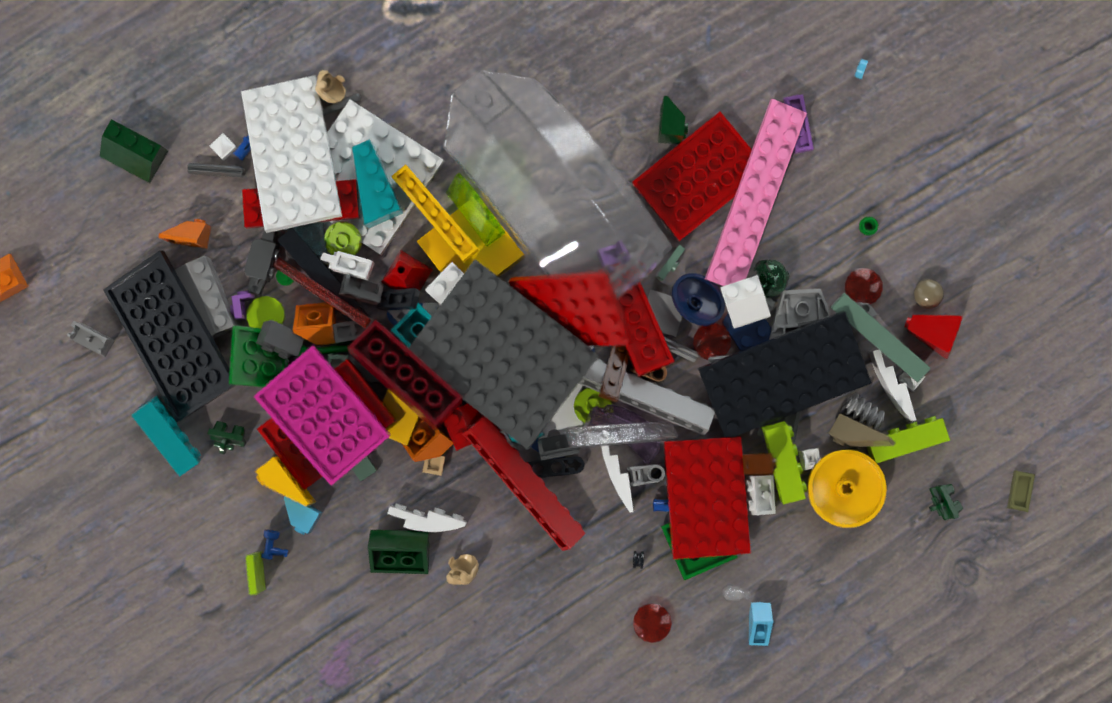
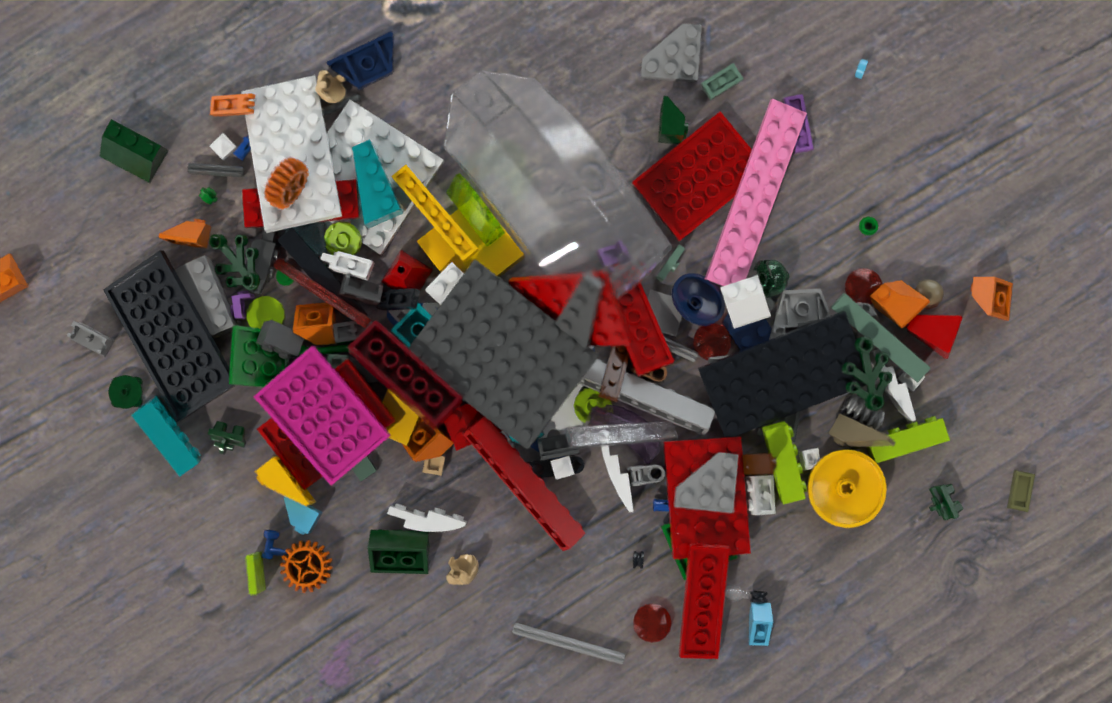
(126, 392): none -> dark green piece
(208, 195): none -> green plate
(232, 105): none -> orange hinge
(249, 278): none -> dark green plant
(286, 183): none -> orange gear
(313, 550): none -> orange gear
(367, 62): none -> dark blue wing
(562, 467): none -> white tile
(568, 643): none -> light grey axle
(581, 311): none -> dark grey wing
(675, 56): none -> light grey plate
(703, 601): none -> red plate
(710, 485): none -> light grey plate
(722, 81): none -> sand green plate
(758, 596): none -> black bush
(869, 376): none -> dark green plant
(898, 302): none -> orange slope
(993, 296): none -> orange slope

